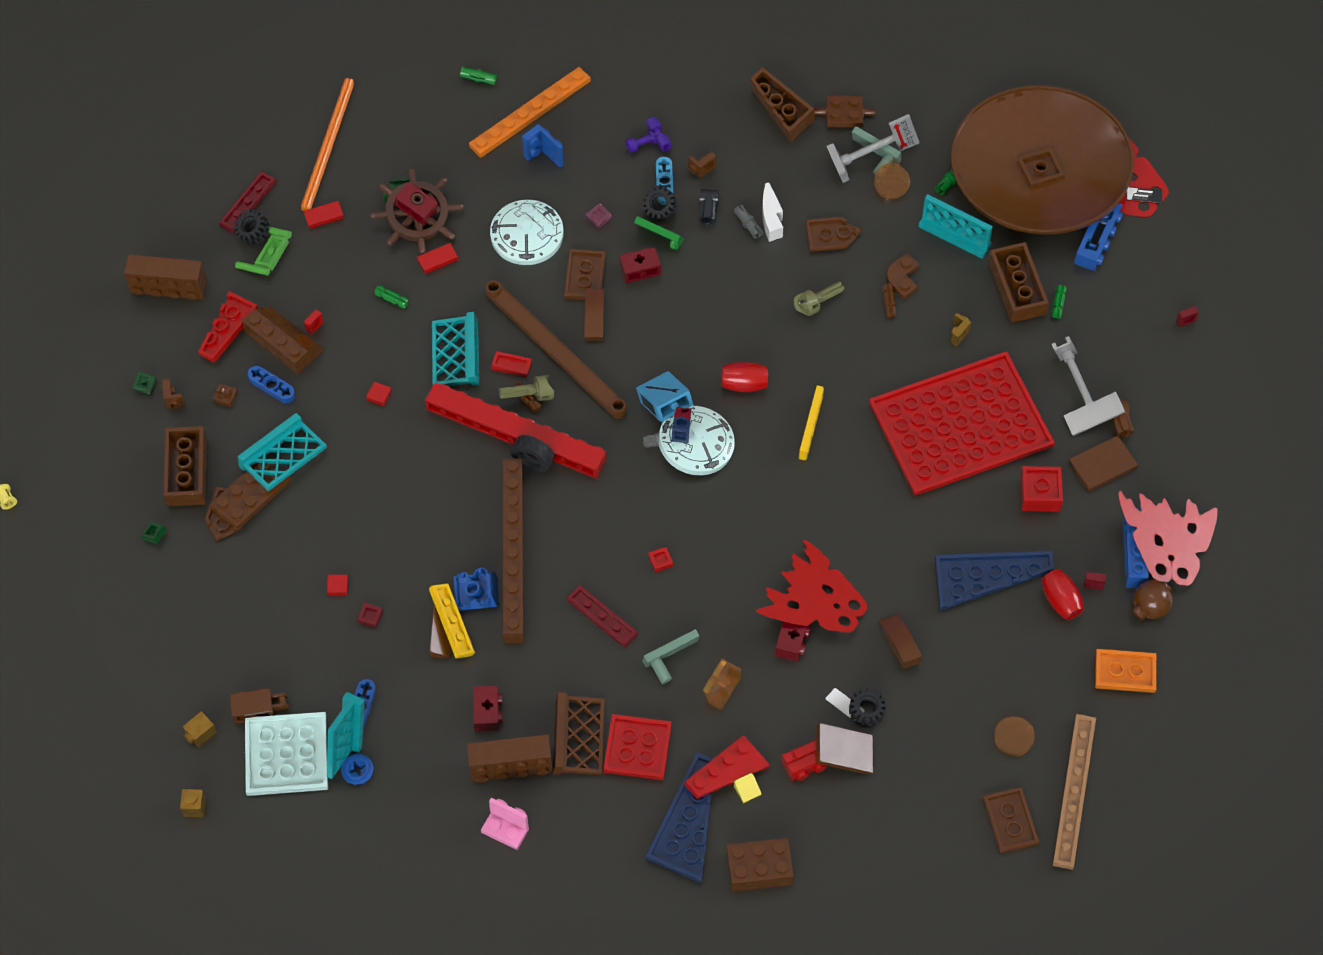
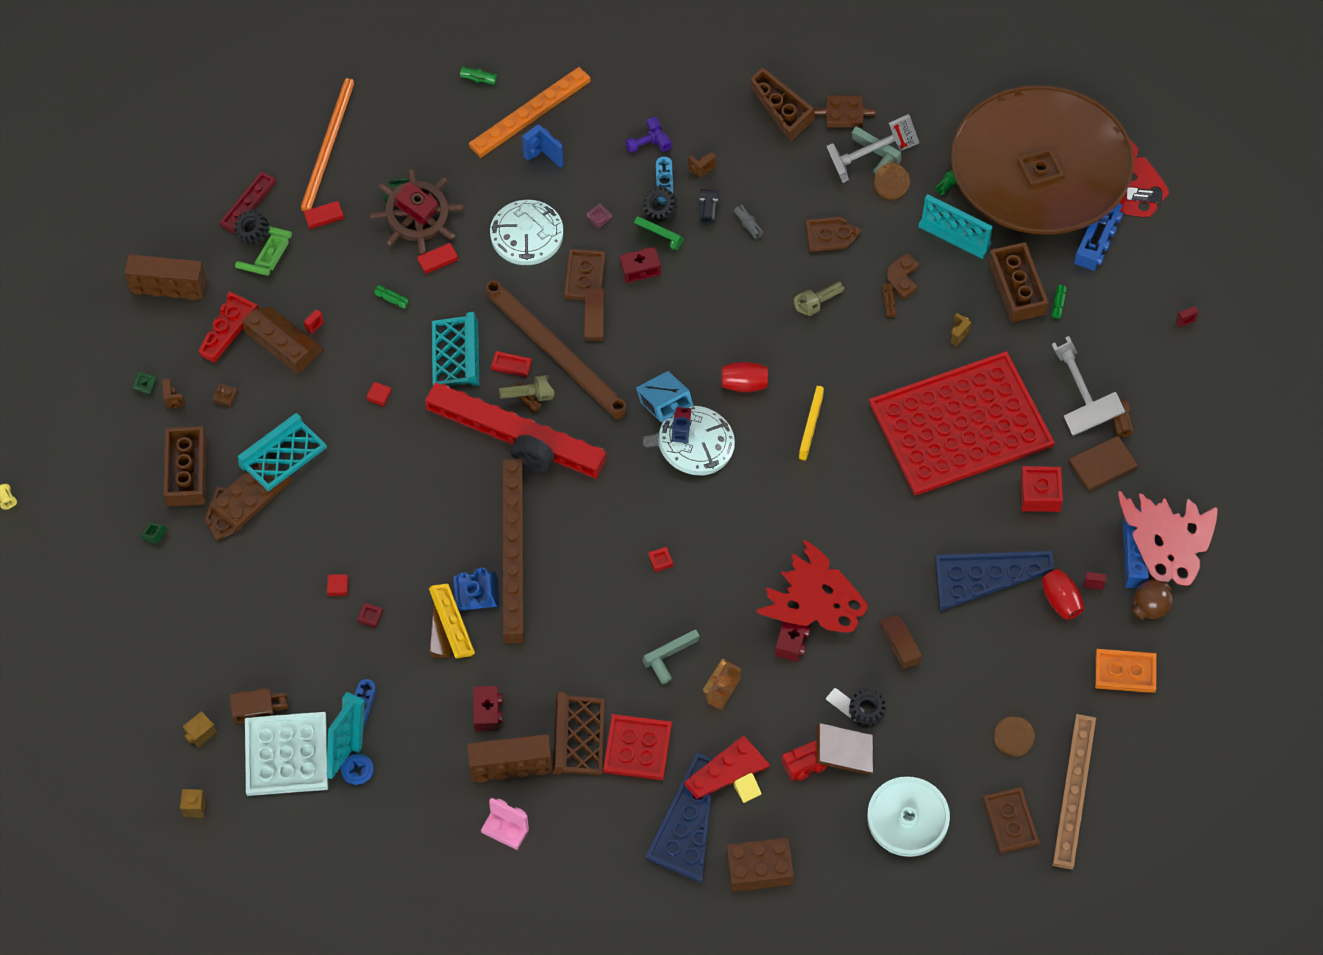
(267, 377): blue beam -> none
(602, 616): dark red tile -> none
(772, 214): white slope -> none
(908, 816): none -> light aqua dish

